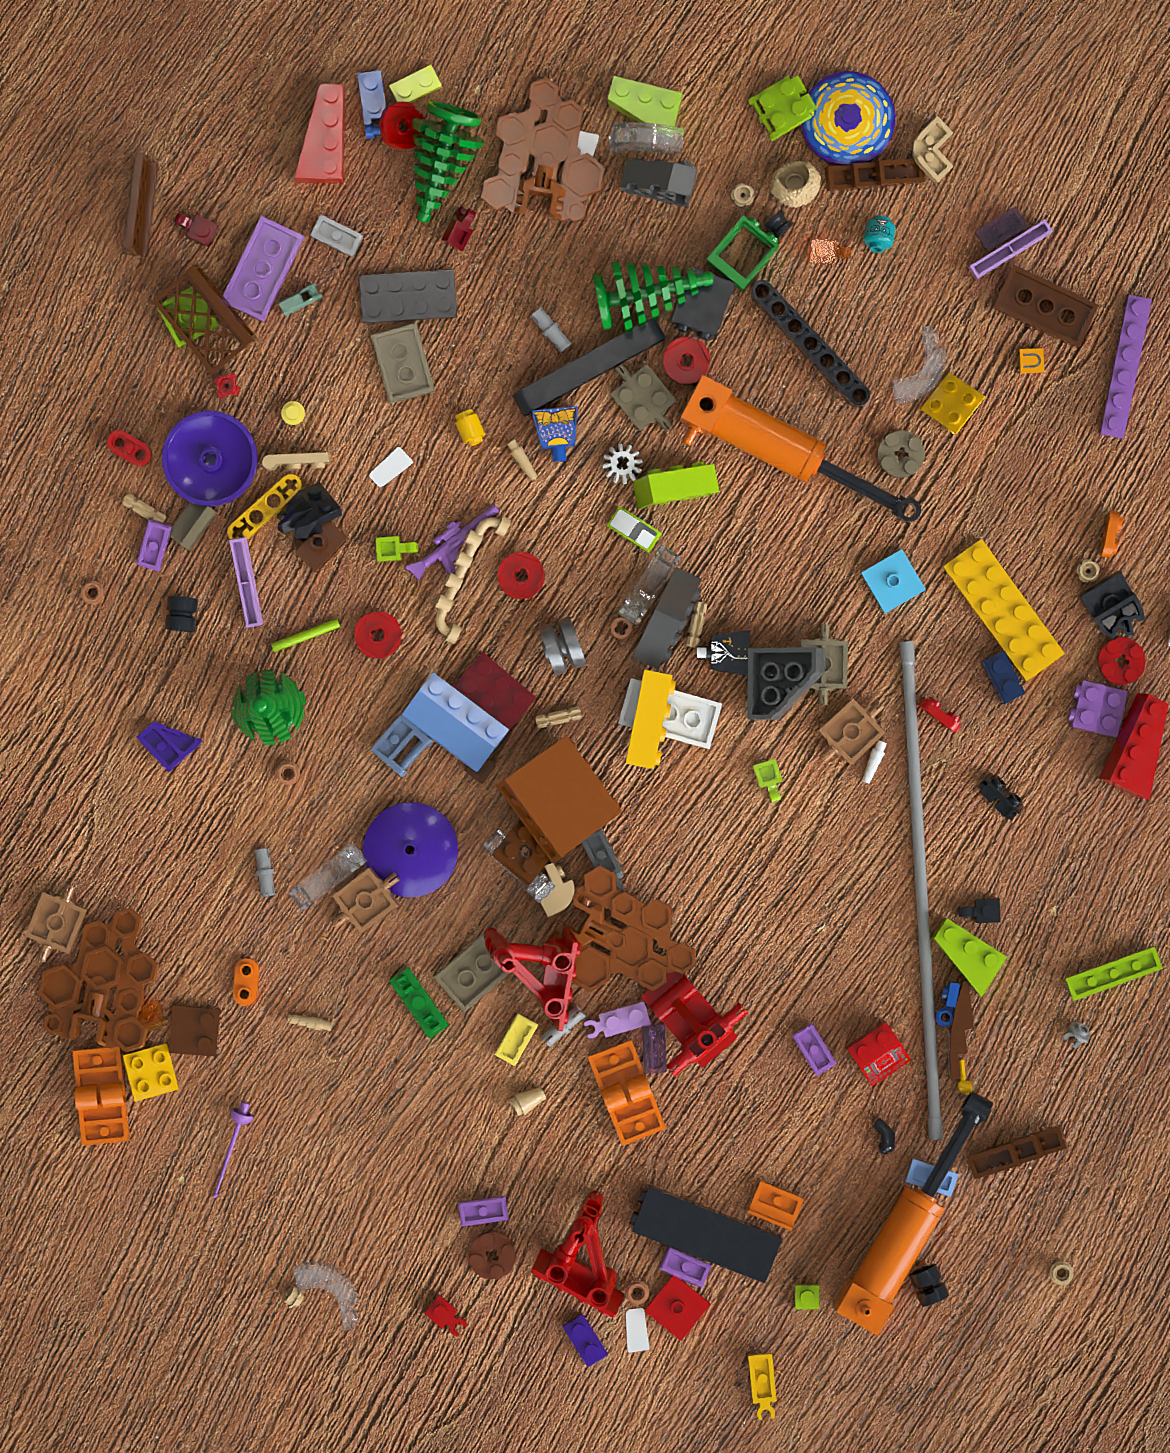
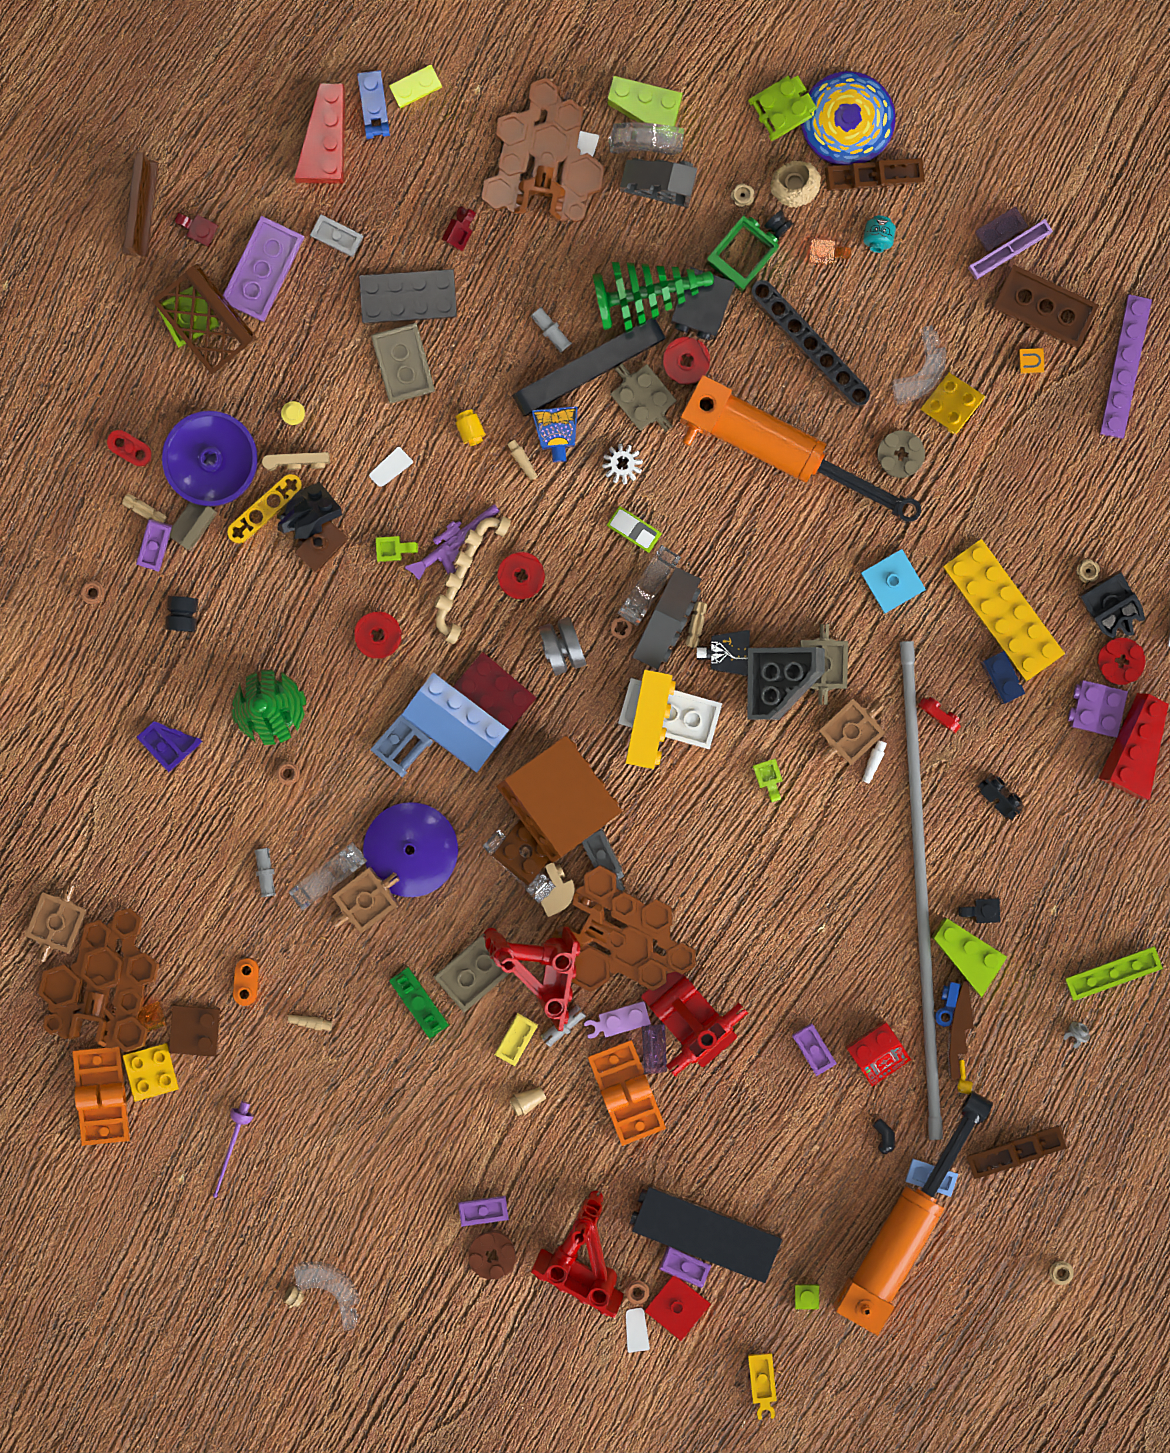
(231, 390): red plate -> none
(246, 582): lavender piece -> none
(296, 302): sand green bar -> none
(305, 635): lime bar -> none
(389, 126): red plate -> none
(442, 152): green plant -> none
(443, 1313): red plate -> none
(483, 773): reddish brown tile -> none
(558, 717): tan axle -> none
(585, 1340): dark purple plate -> none
(676, 484): lime wedge -> none
(775, 1205): orange plate -> none
(925, 1277): black wheel -> none
(926, 150): tan plate -> none
(1113, 524): orange plate -> none

